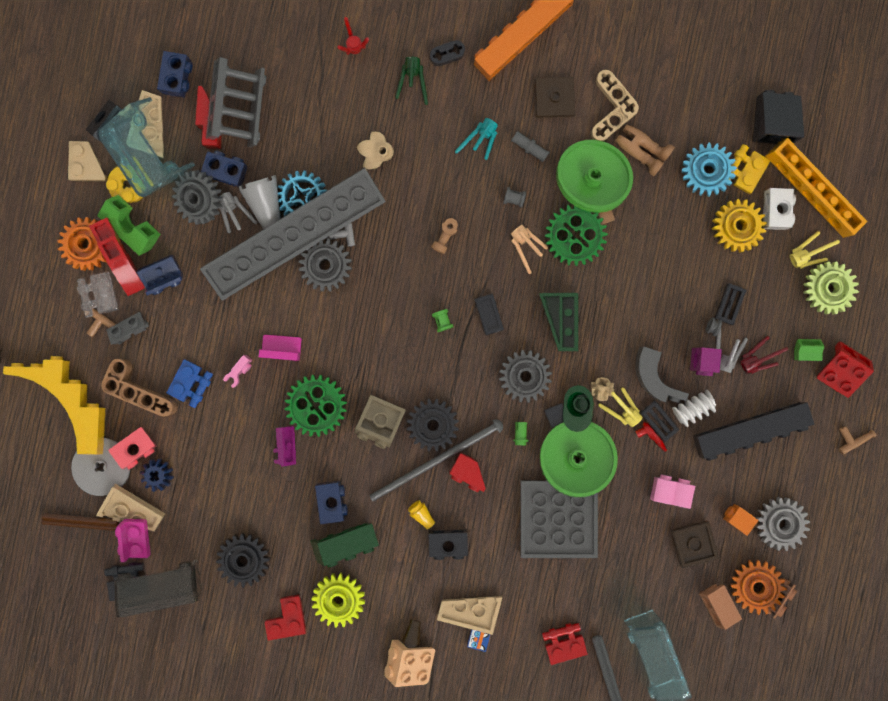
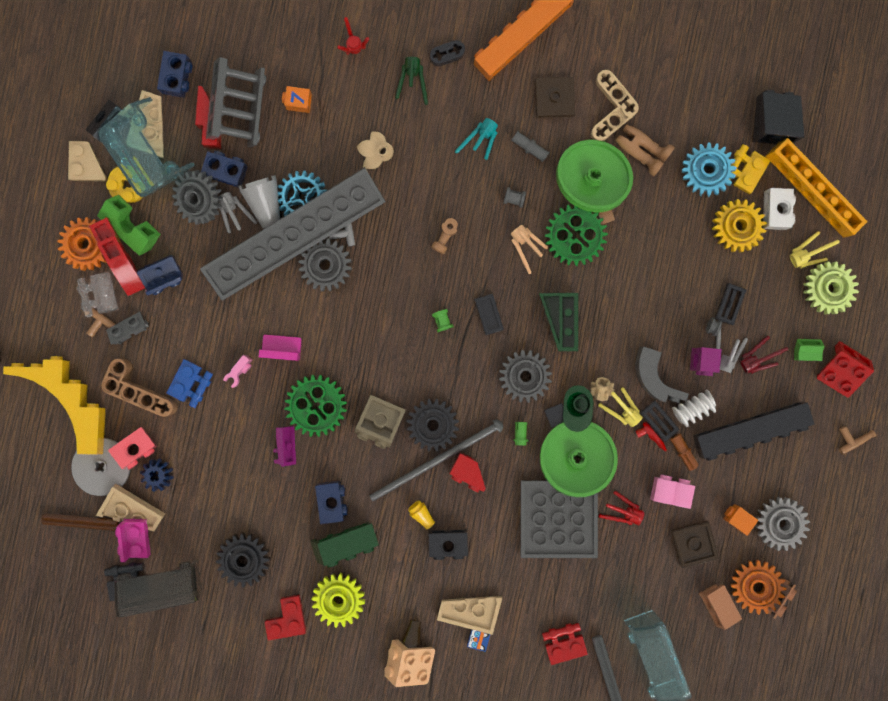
(297, 99): none -> orange brick
(632, 514): none -> red plant
(684, 452): none -> dark orange axle

